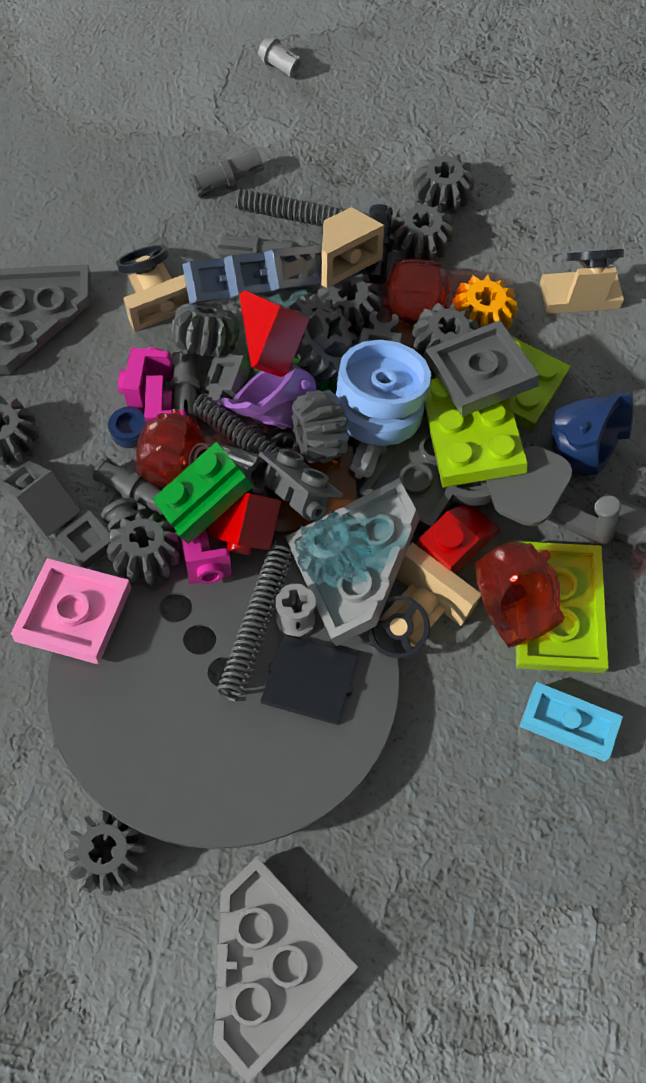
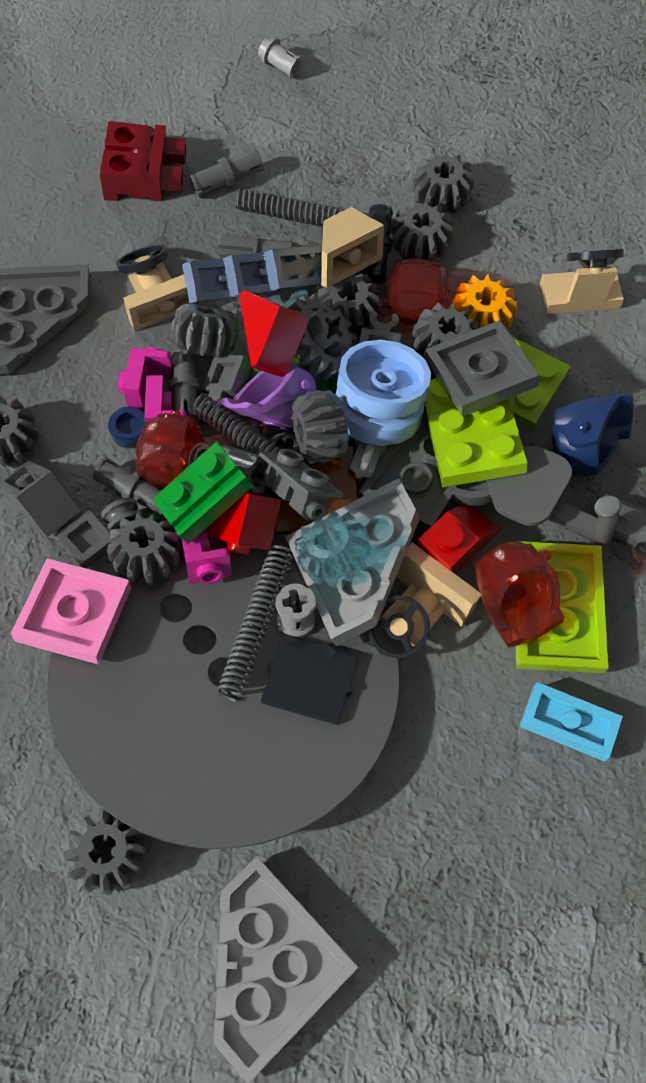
(138, 159): none -> dark red hips

